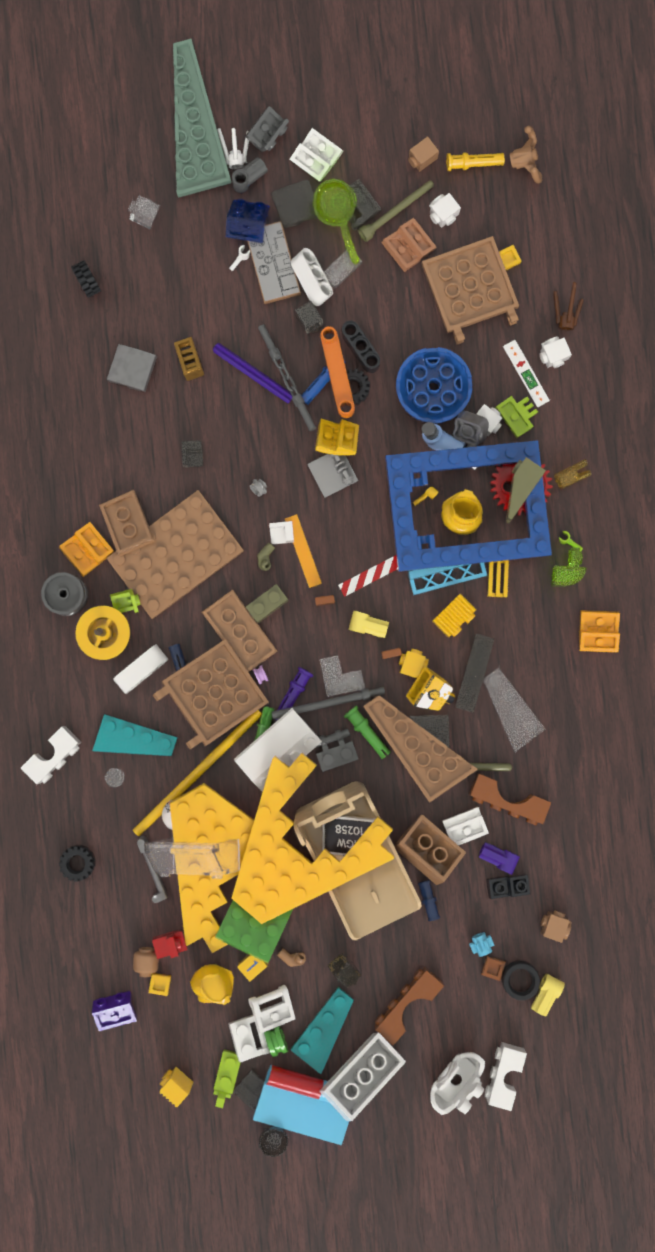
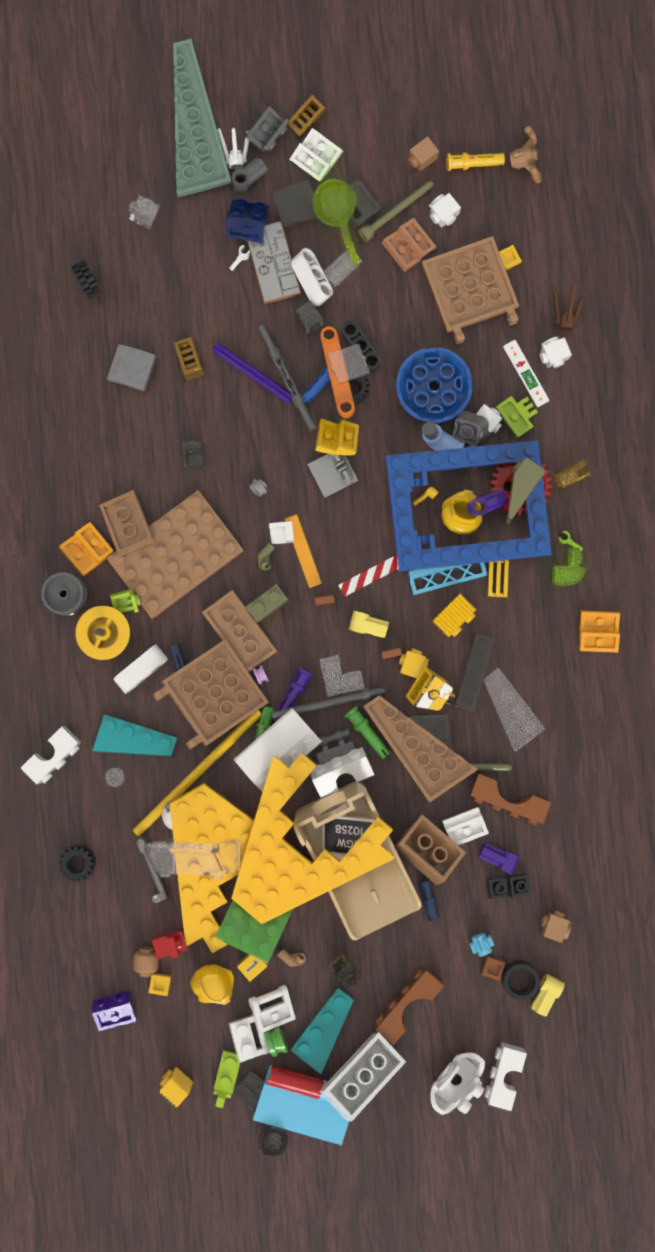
(307, 106): none -> pearl gold slope
(348, 363): none -> clear piece
(353, 763): none -> white arch
(488, 502): none -> dark purple piece

